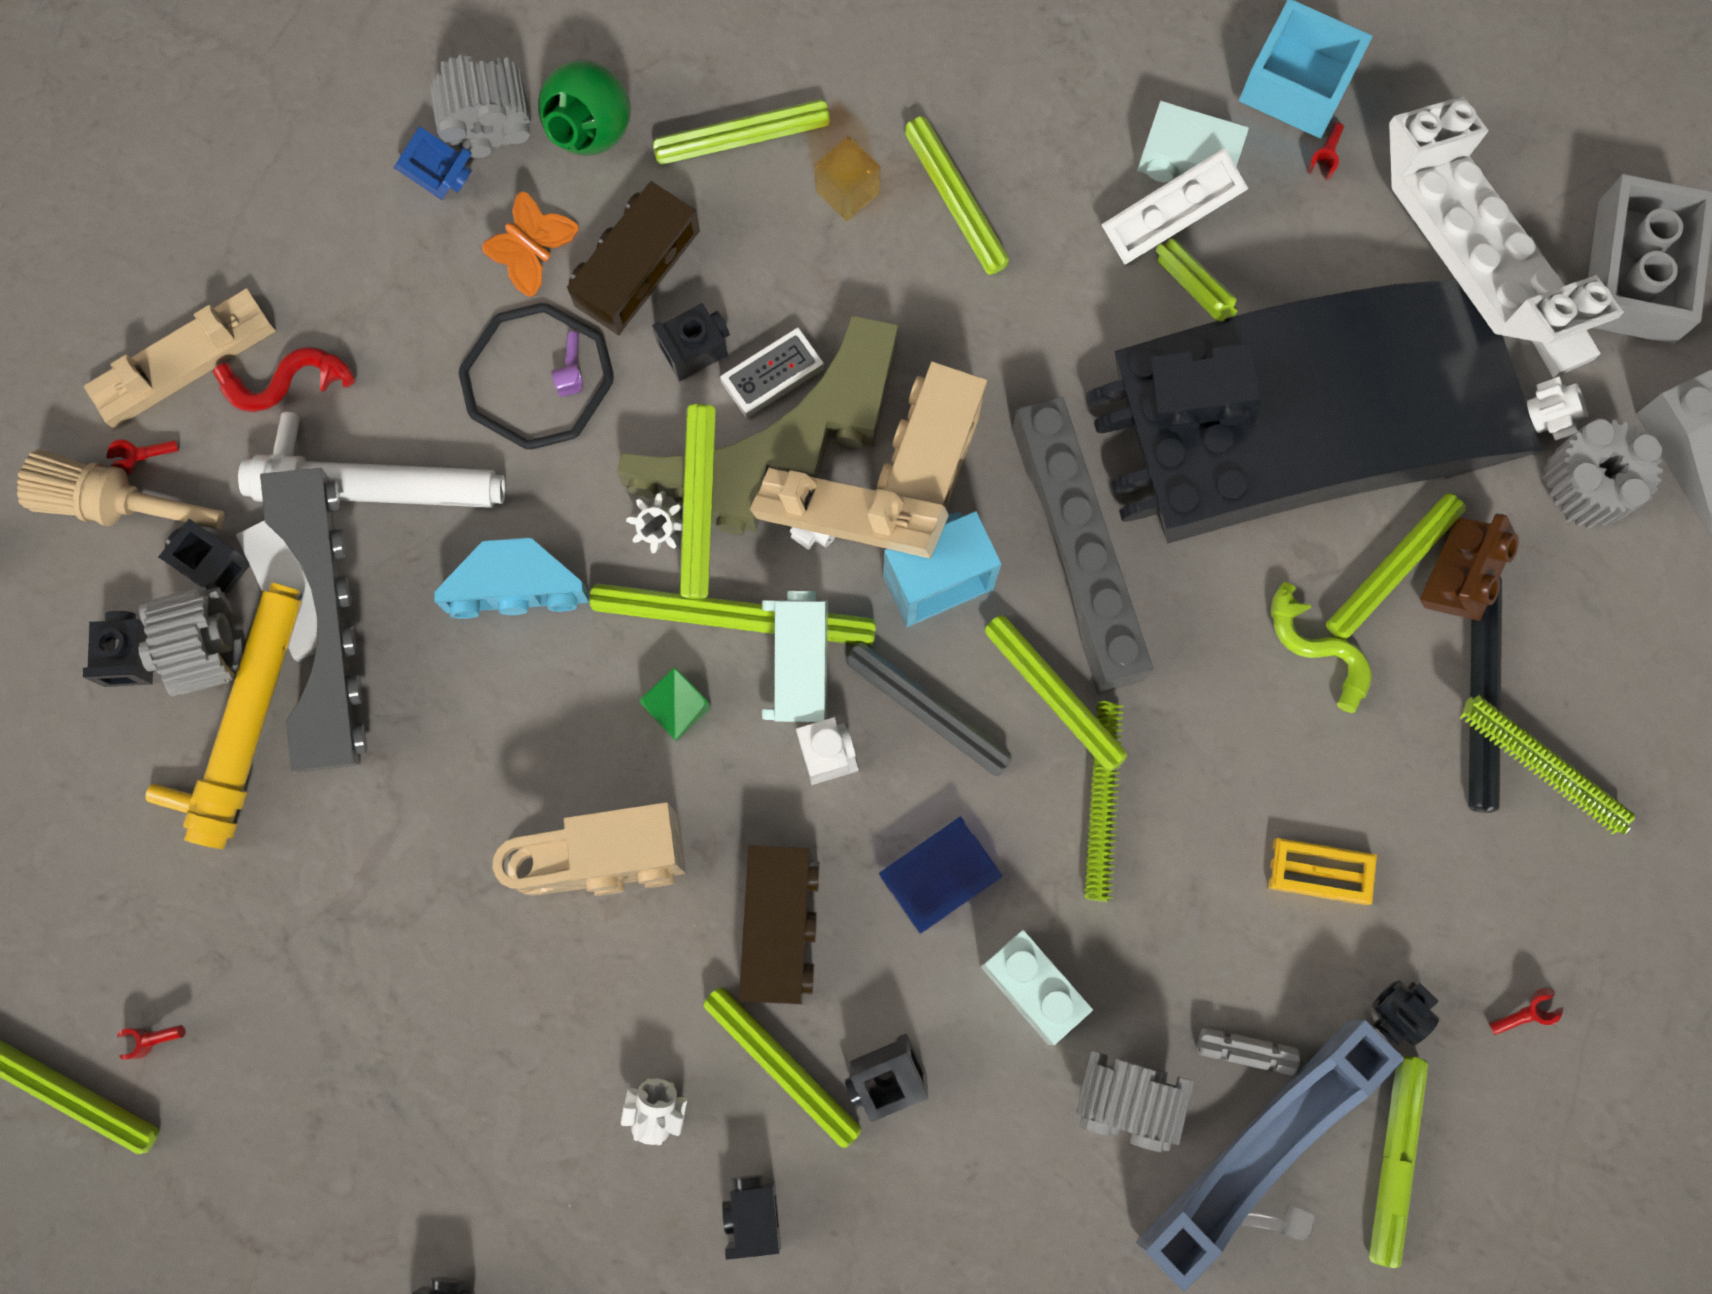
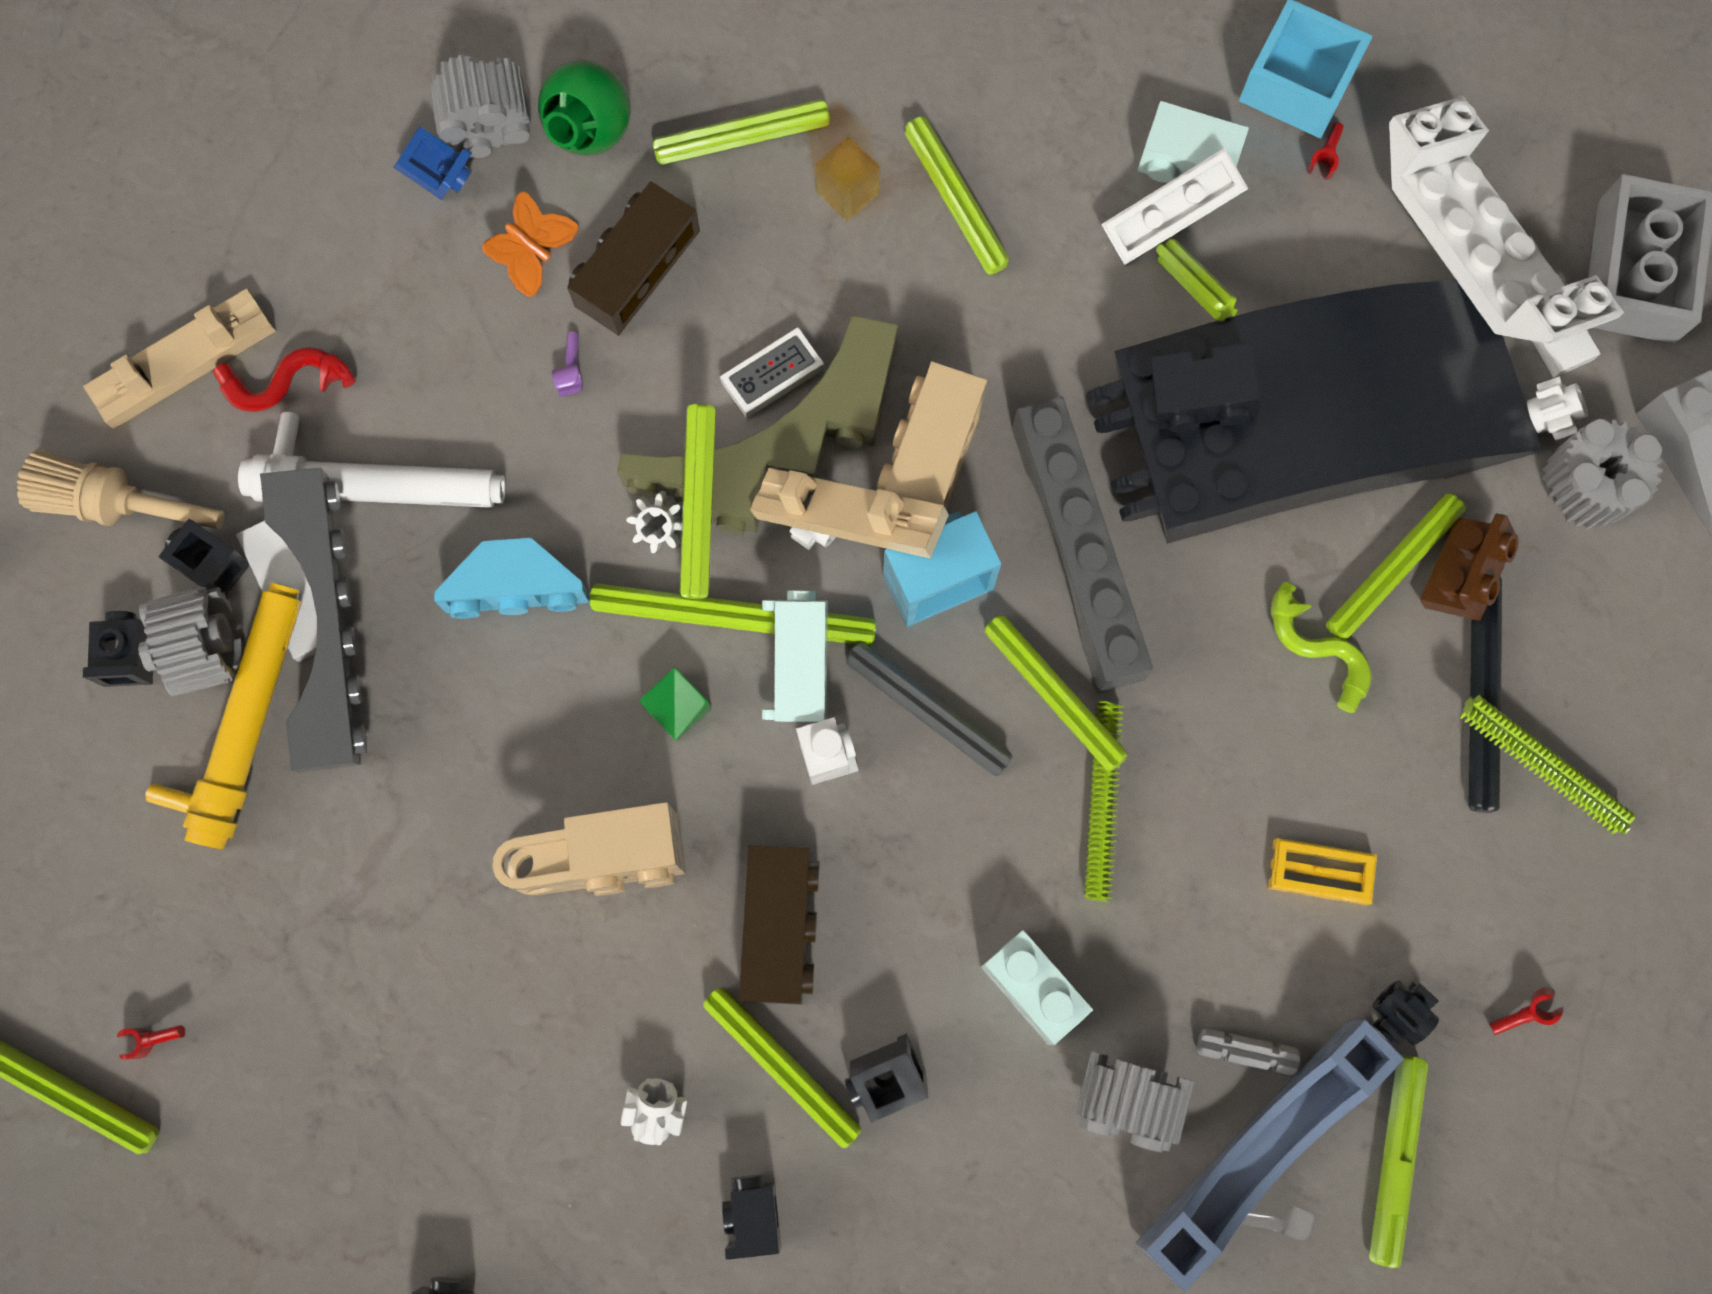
(131, 454): red hand -> none
(482, 342): black piece -> none
(688, 354): black brick -> none
(940, 875): clear blue plate -> none

